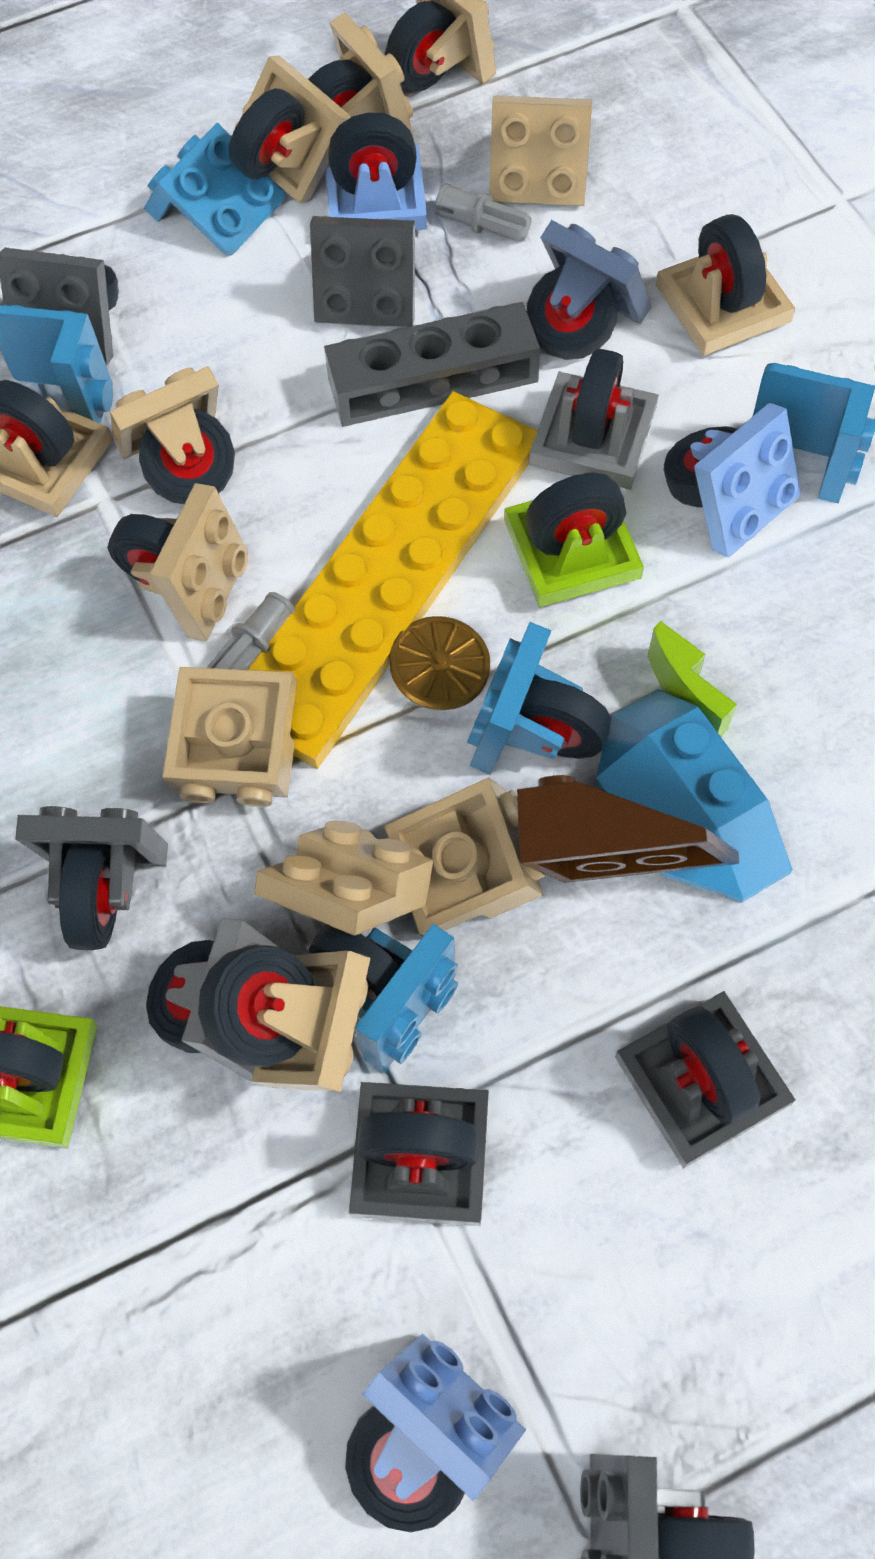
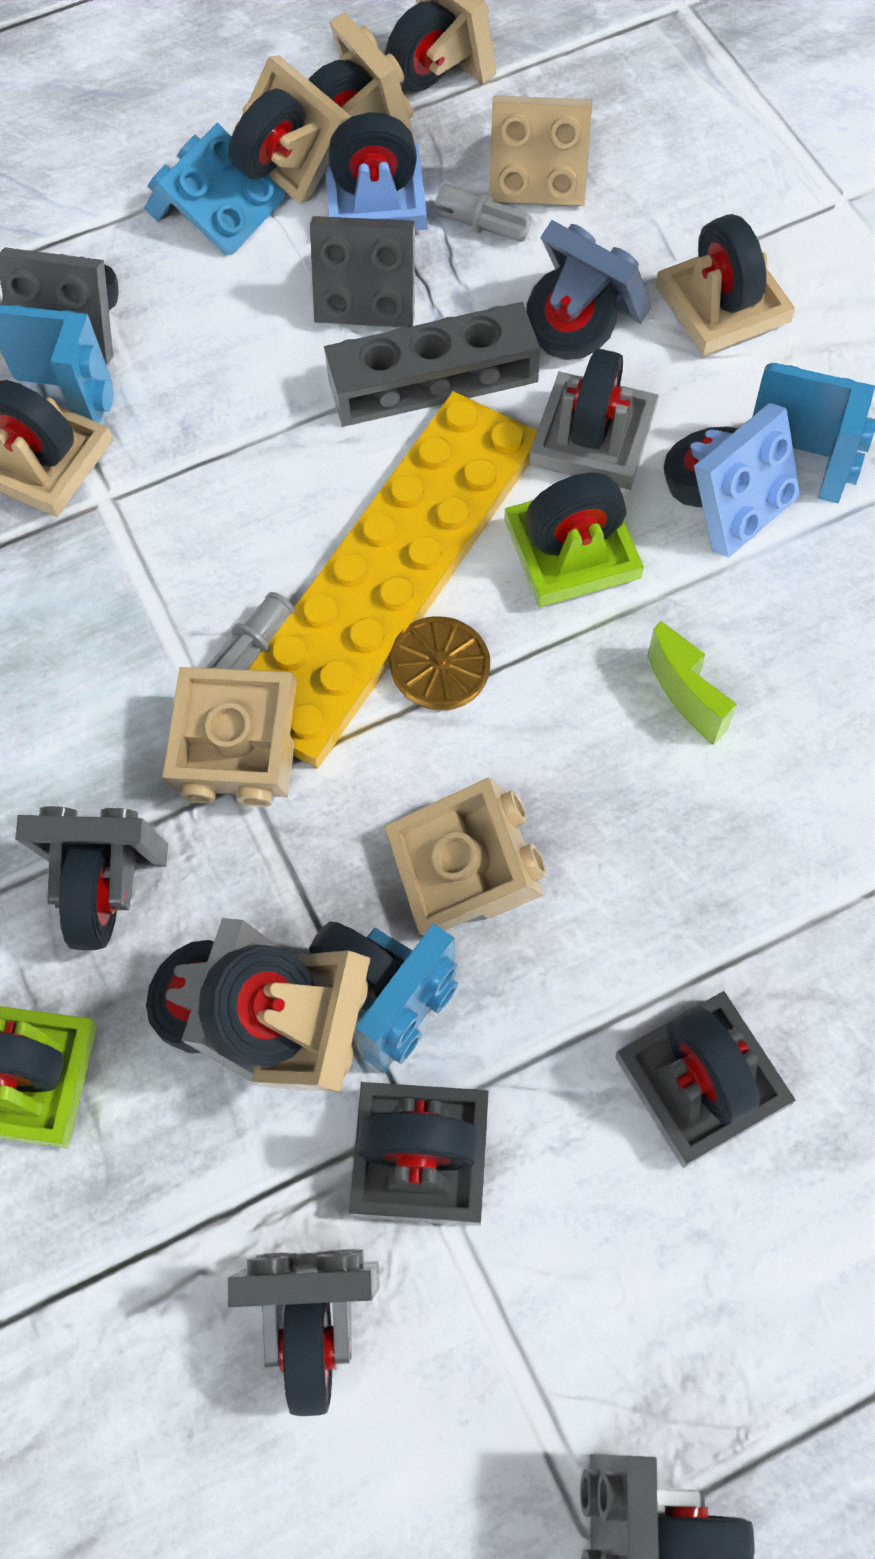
(176, 434): plate -> none
(184, 558): tan plate -> none
(306, 1343): none -> dark grey plate
(348, 878): tan plate -> none
(426, 1439): medium blue plate -> none
(536, 709): dark azure plate -> none
(595, 835): reddish brown slope -> none
(678, 764): dark azure wedge -> none

